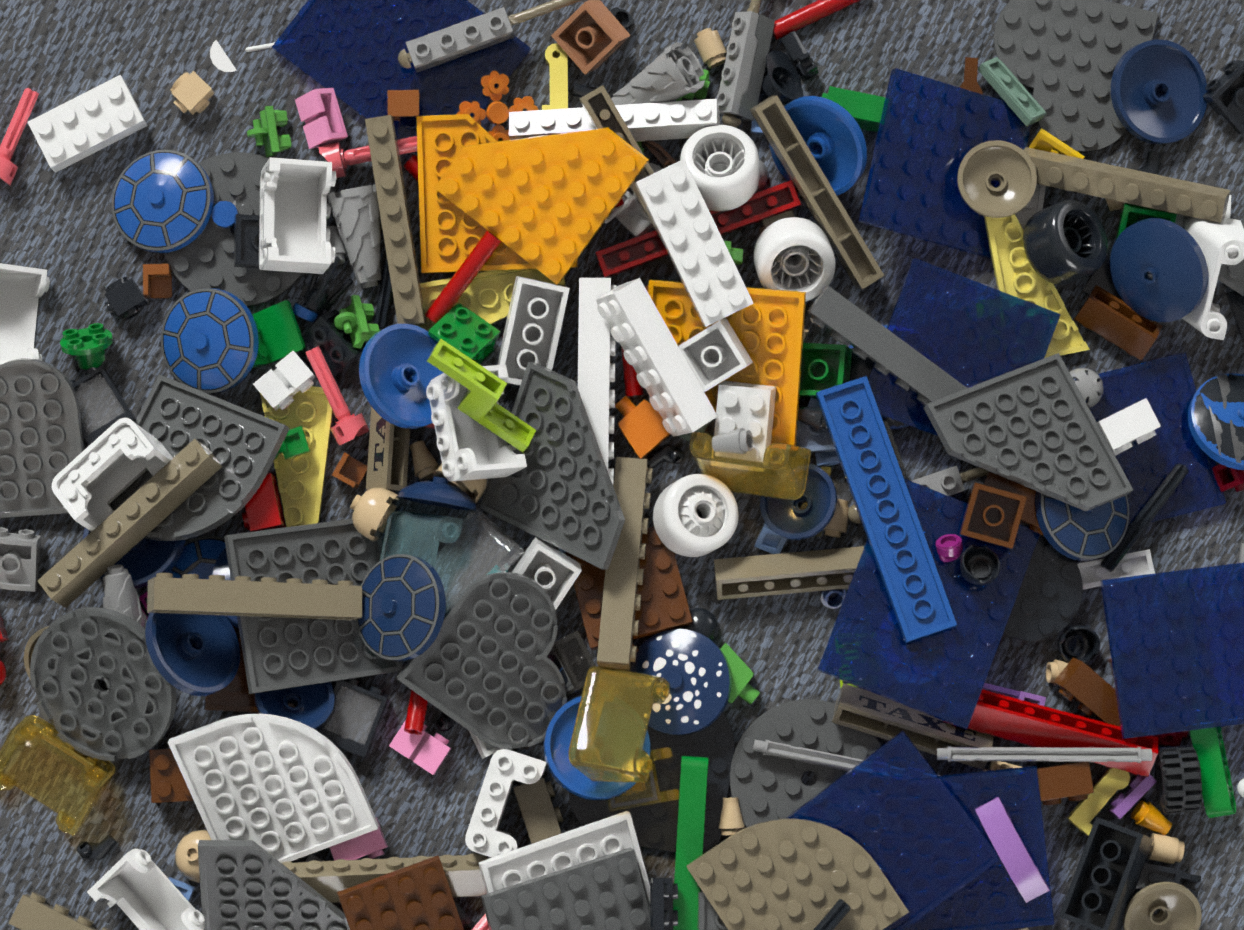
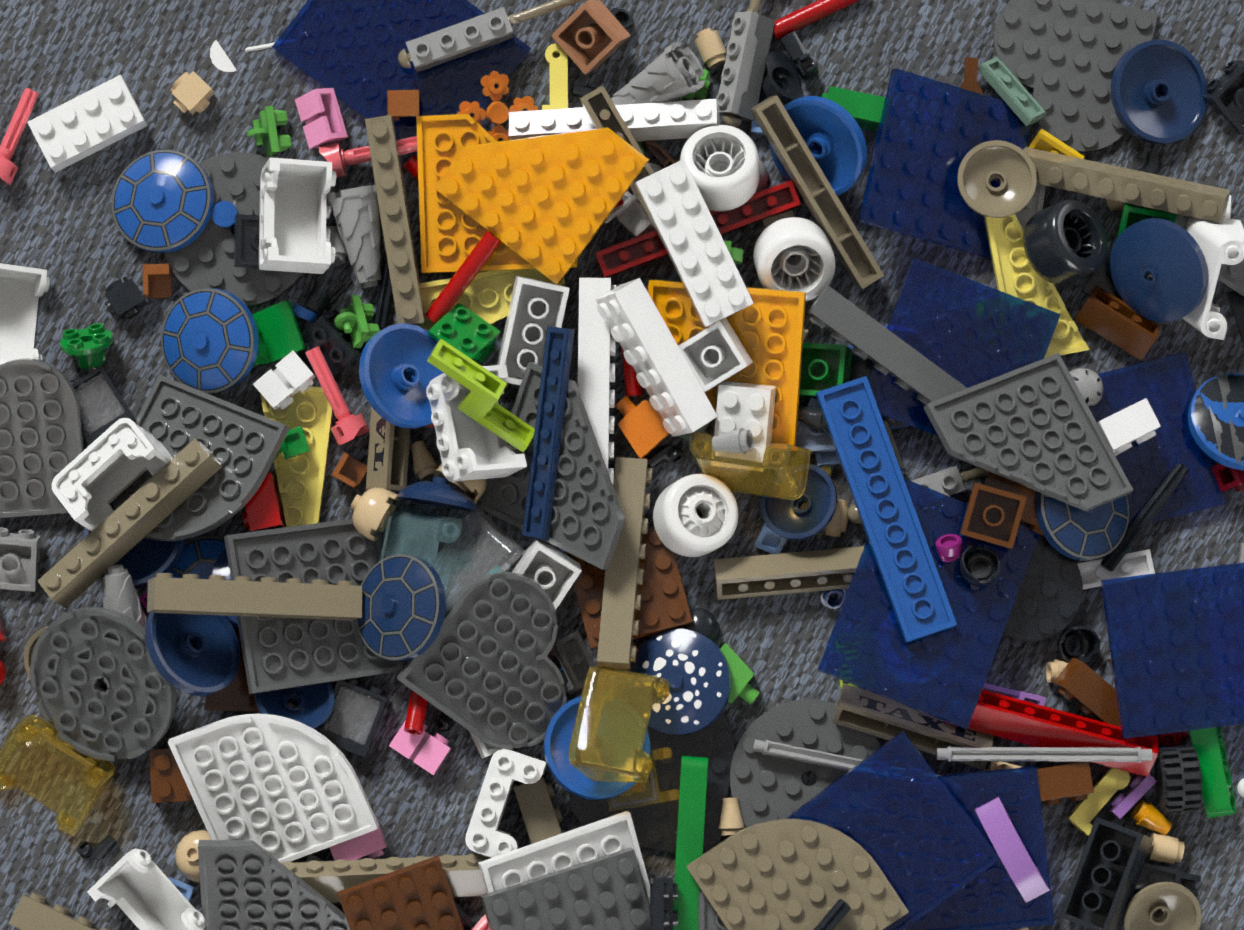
(548, 432): none -> dark blue tile

